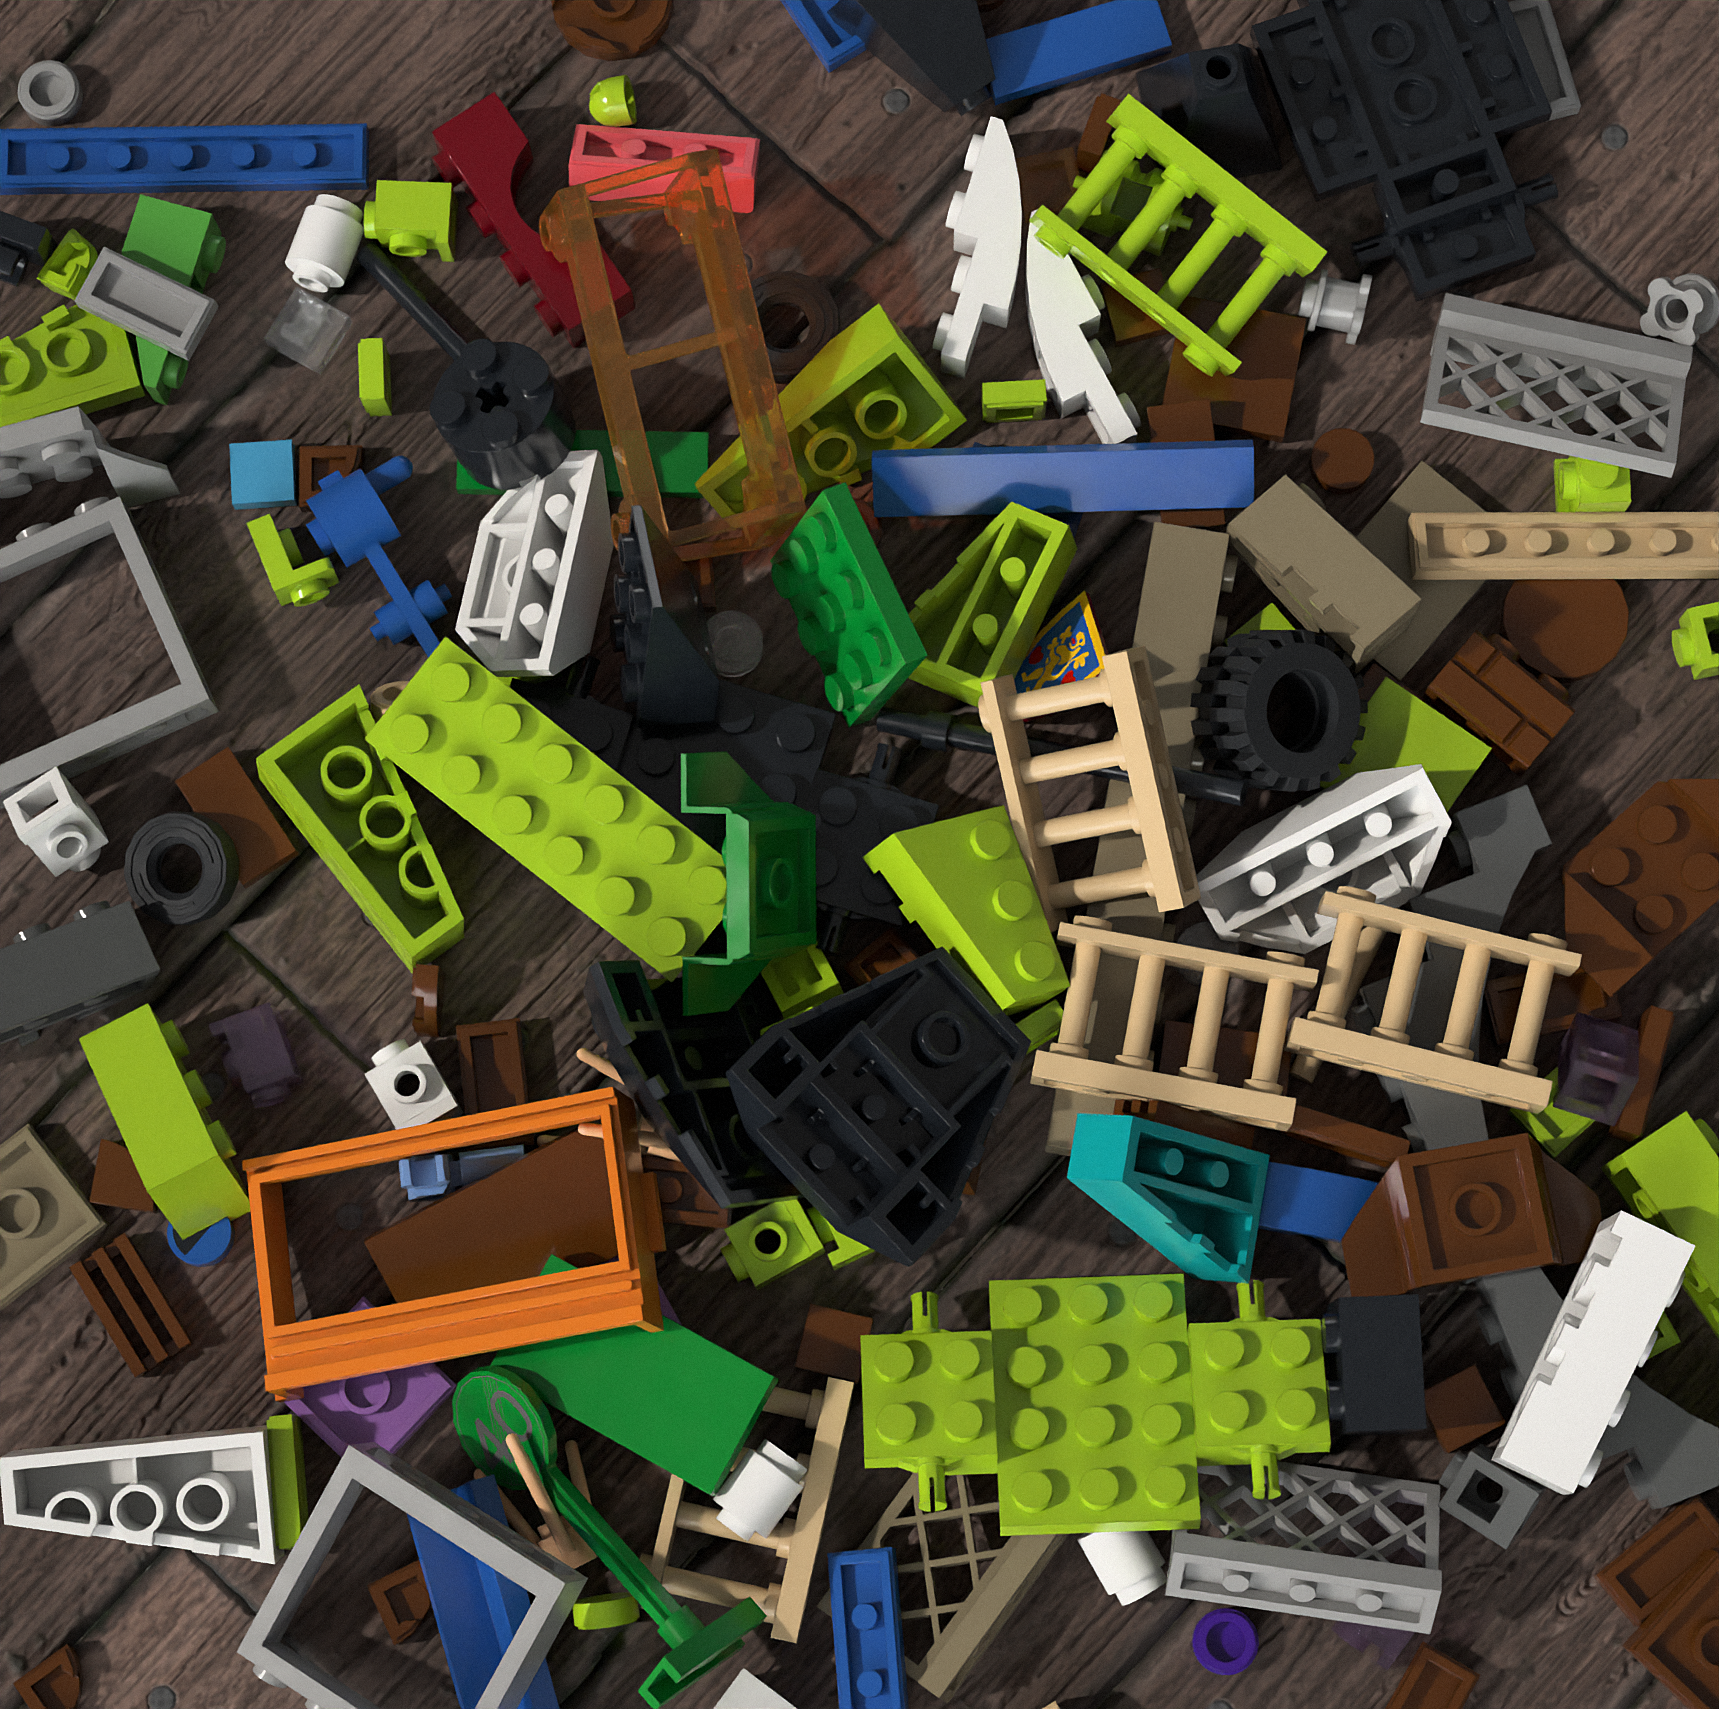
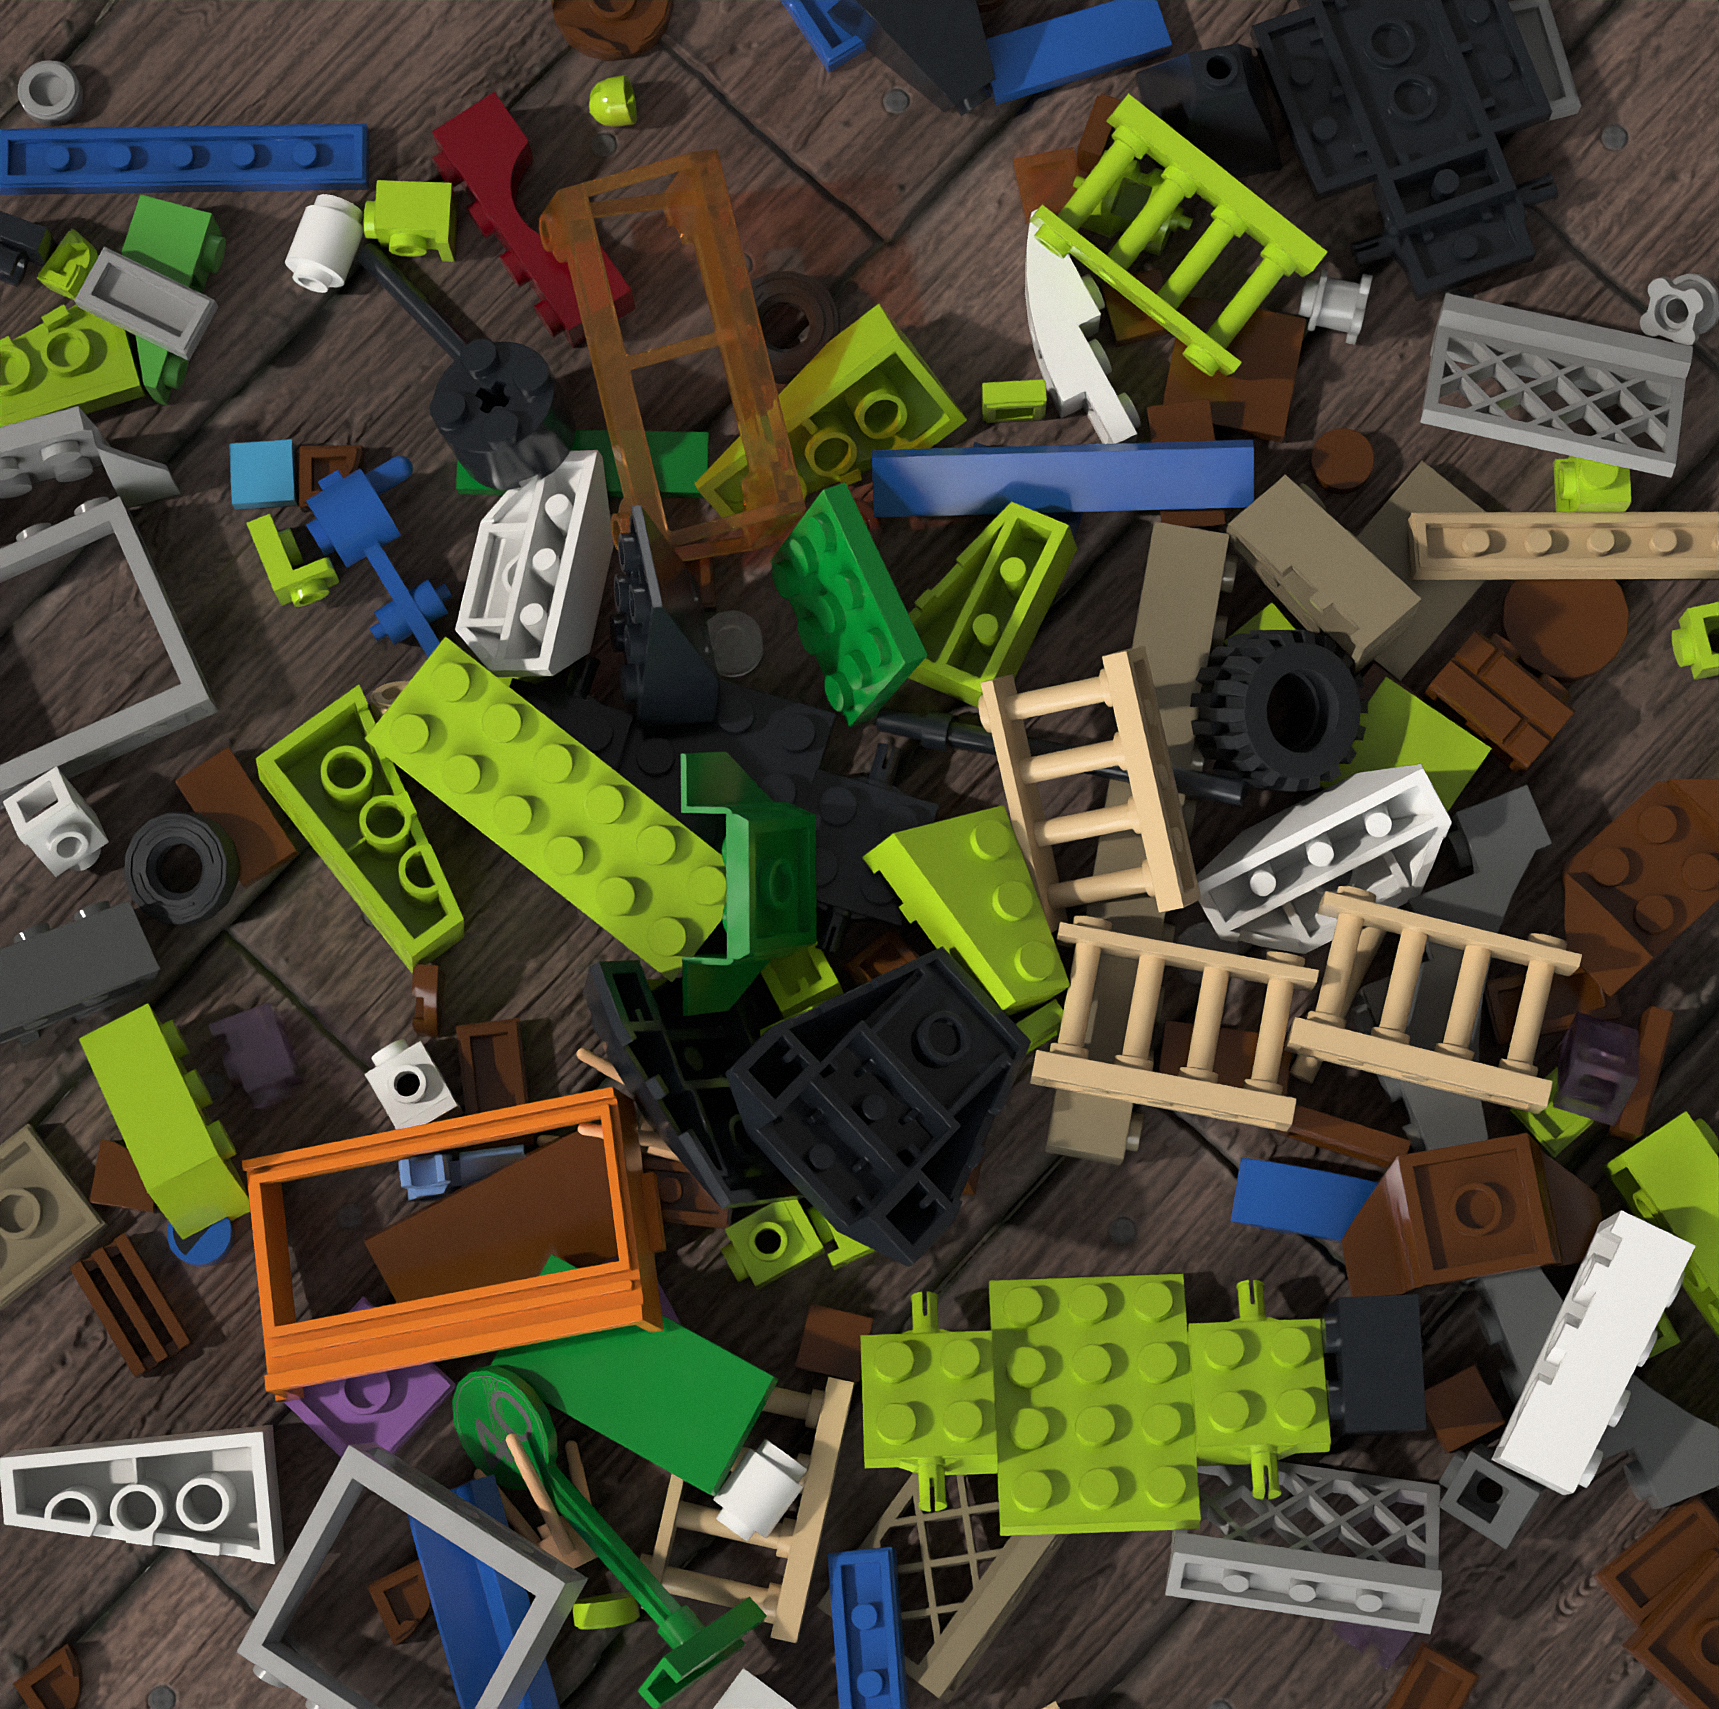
(287, 1478): lime tile -> none
(308, 330): clear tile -> none
(375, 377): lime tile -> none
(611, 150): coral slope -> none
(989, 230): white slope -> none
(1064, 650): shield -> none
(1125, 1563): white brick -> none
(1174, 1190): teal wedge -> none
(1188, 1120): reddish brown tile -> none
(1225, 1641): dark purple tile -> none

